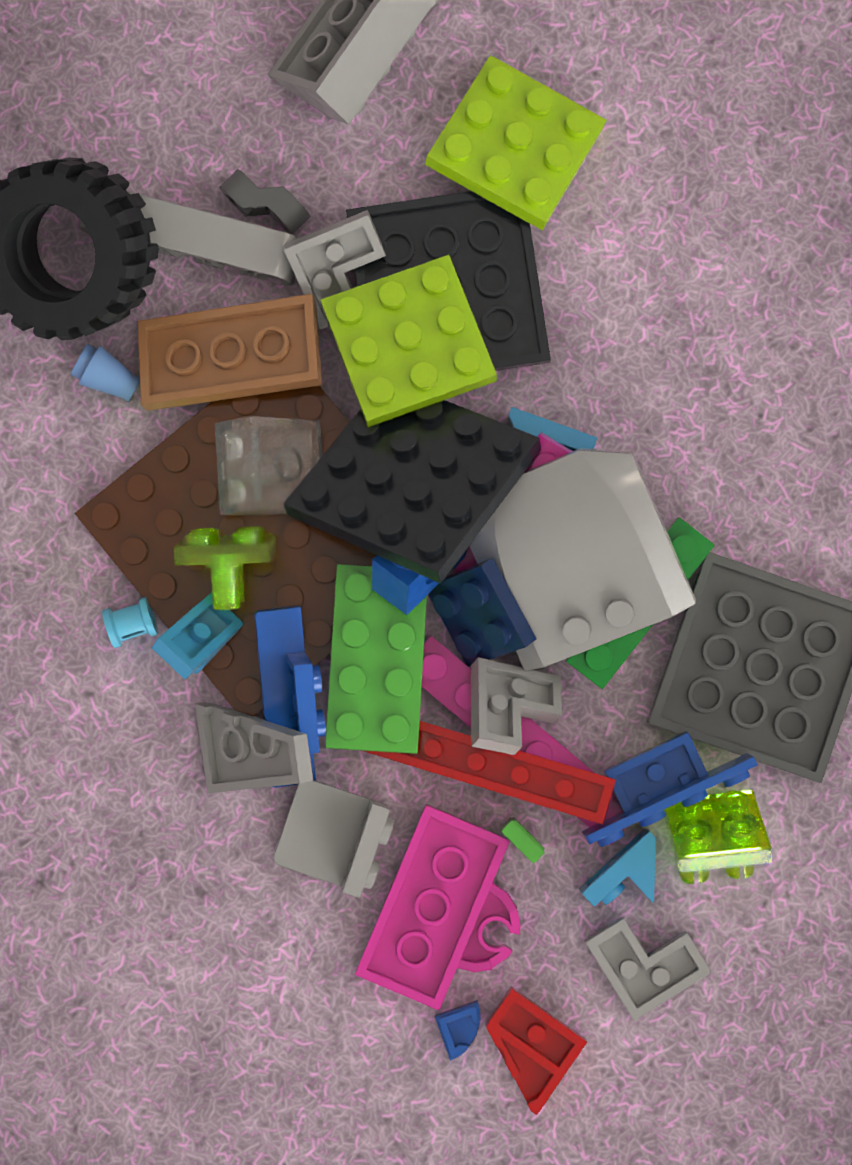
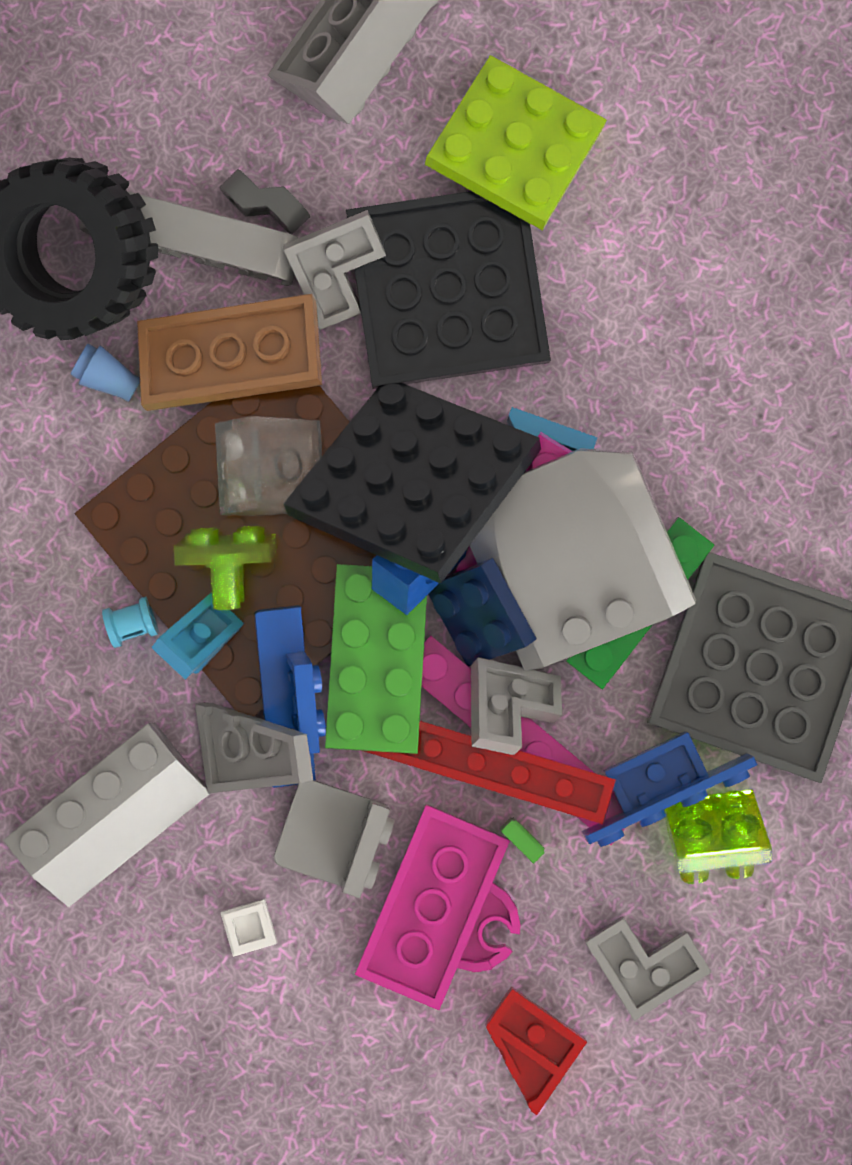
(107, 815): none -> light grey slope
(249, 927): none -> white tile
(408, 340): lime plate -> none
(459, 1028): blue tile -> none
(632, 861): dark azure slope -> none

